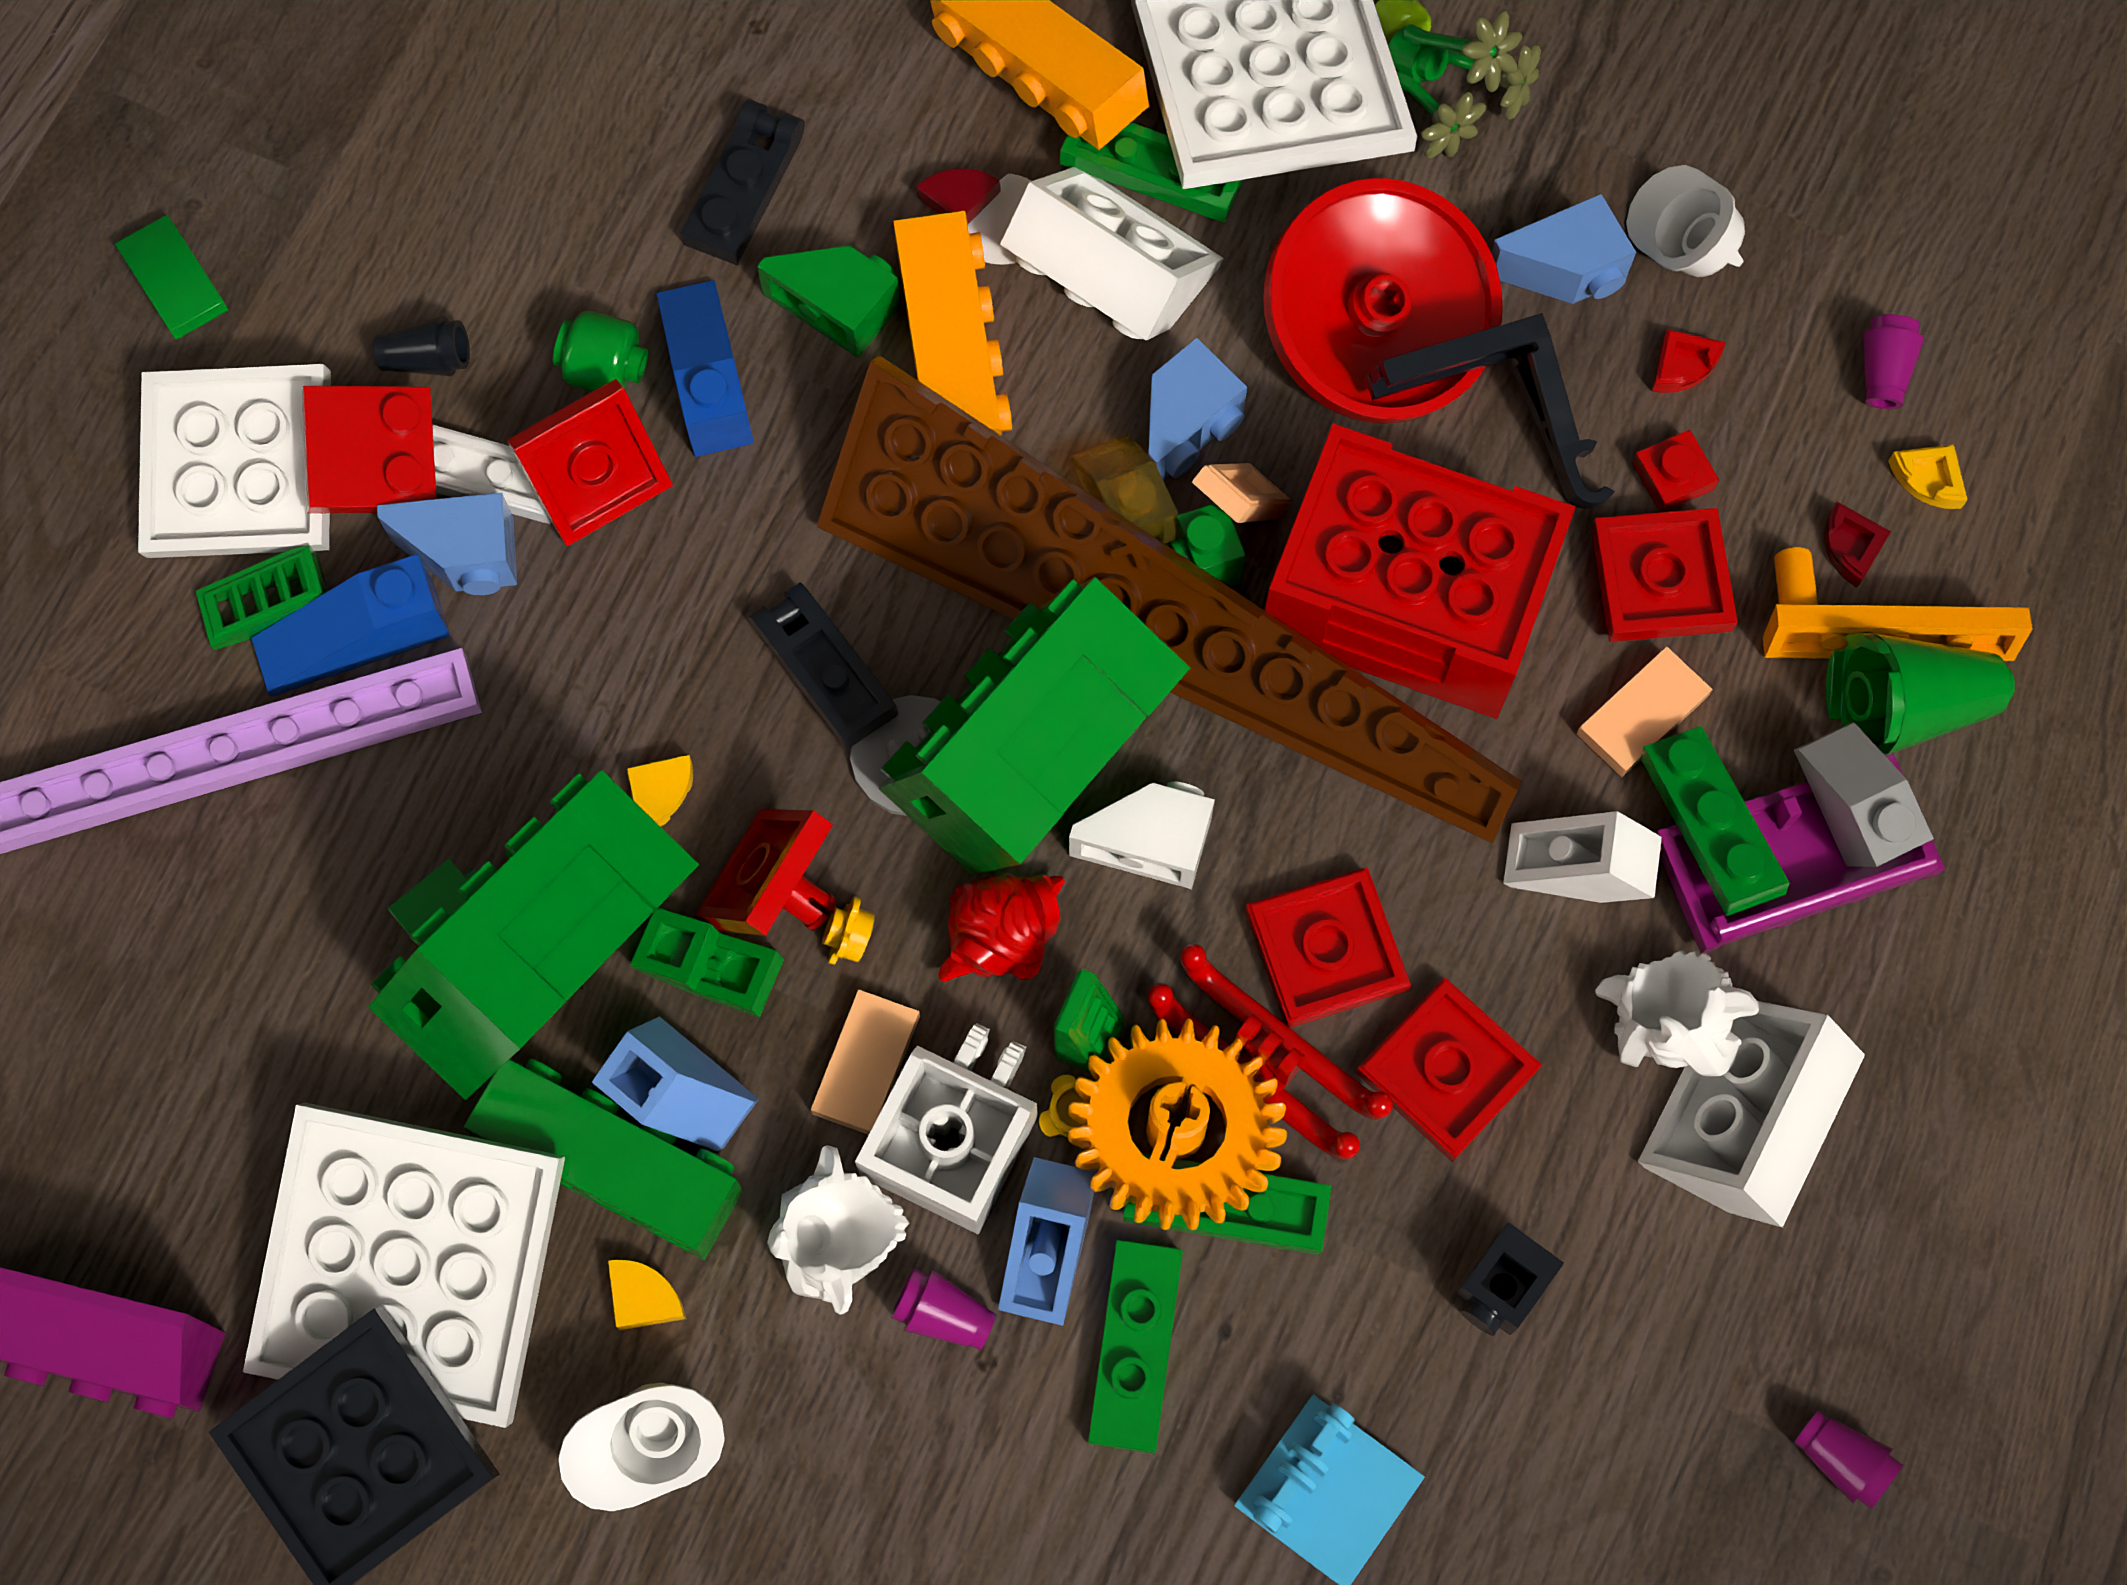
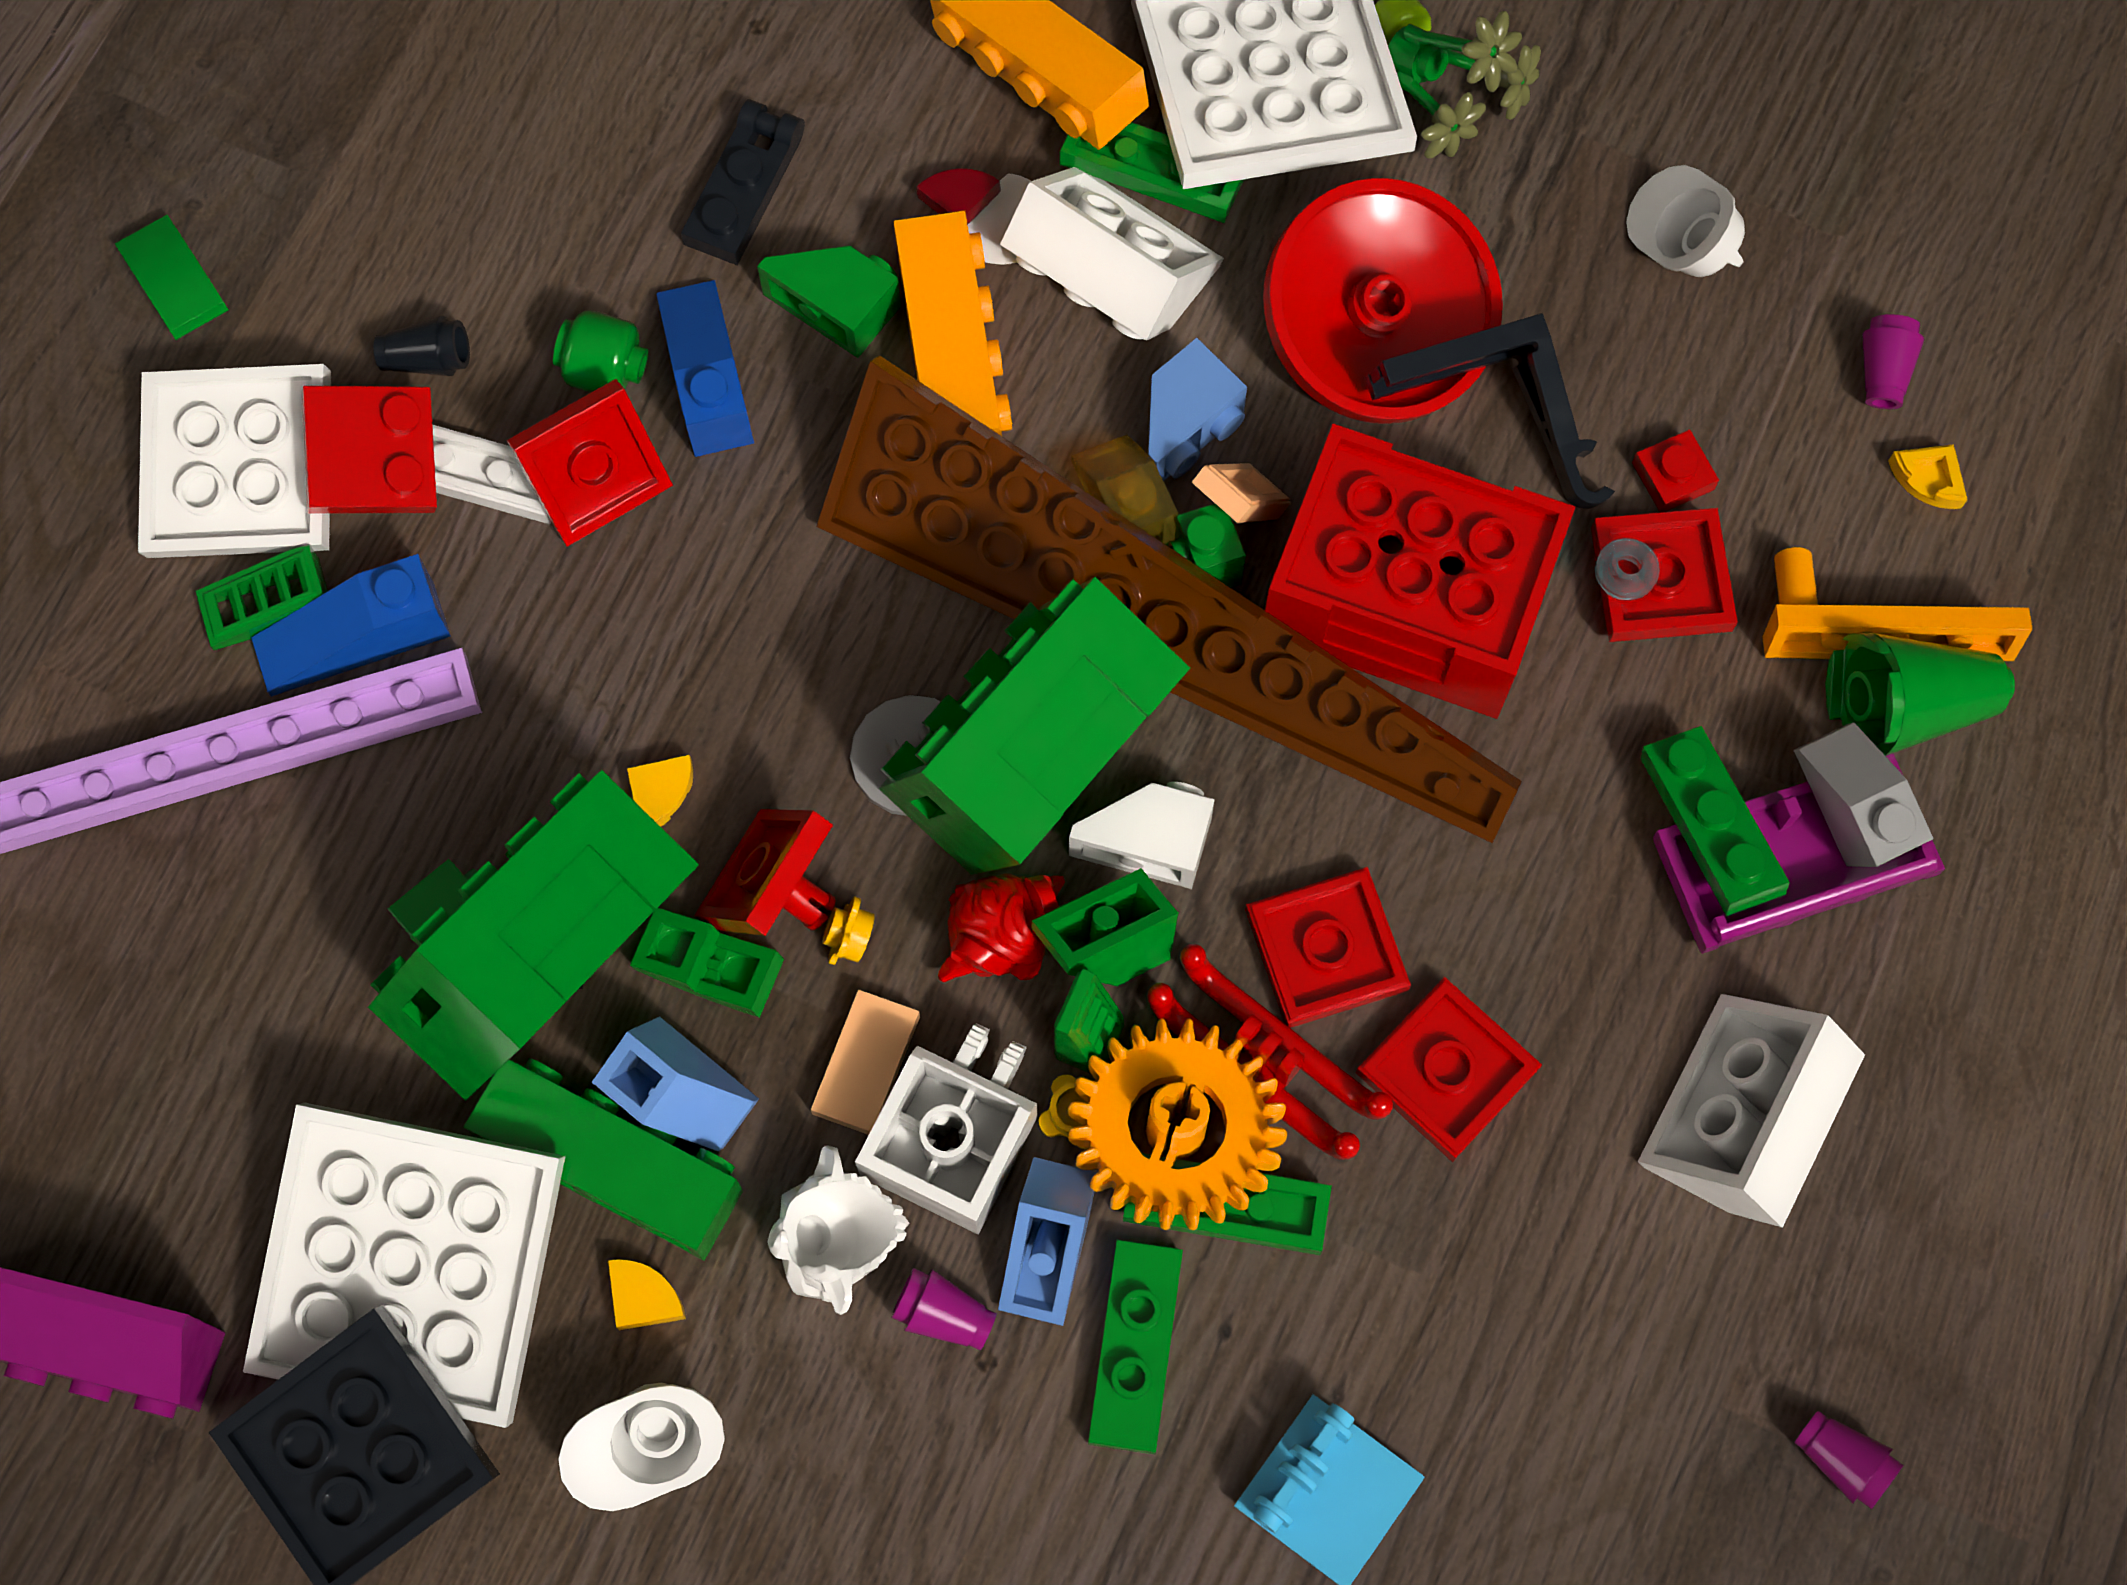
(458, 538): medium blue slope -> none
(824, 666): black plate -> none
(1112, 930): none -> green slope
(1524, 1265): black brick -> none
(1568, 254): medium blue slope -> none
(1584, 857): white slope -> none
(1624, 585): none -> clear light blue plate
(1644, 711): light nougat tile -> none
(1678, 1013): white hair -> none
(1685, 361): red tile -> none
(1852, 542): dark red tile -> none

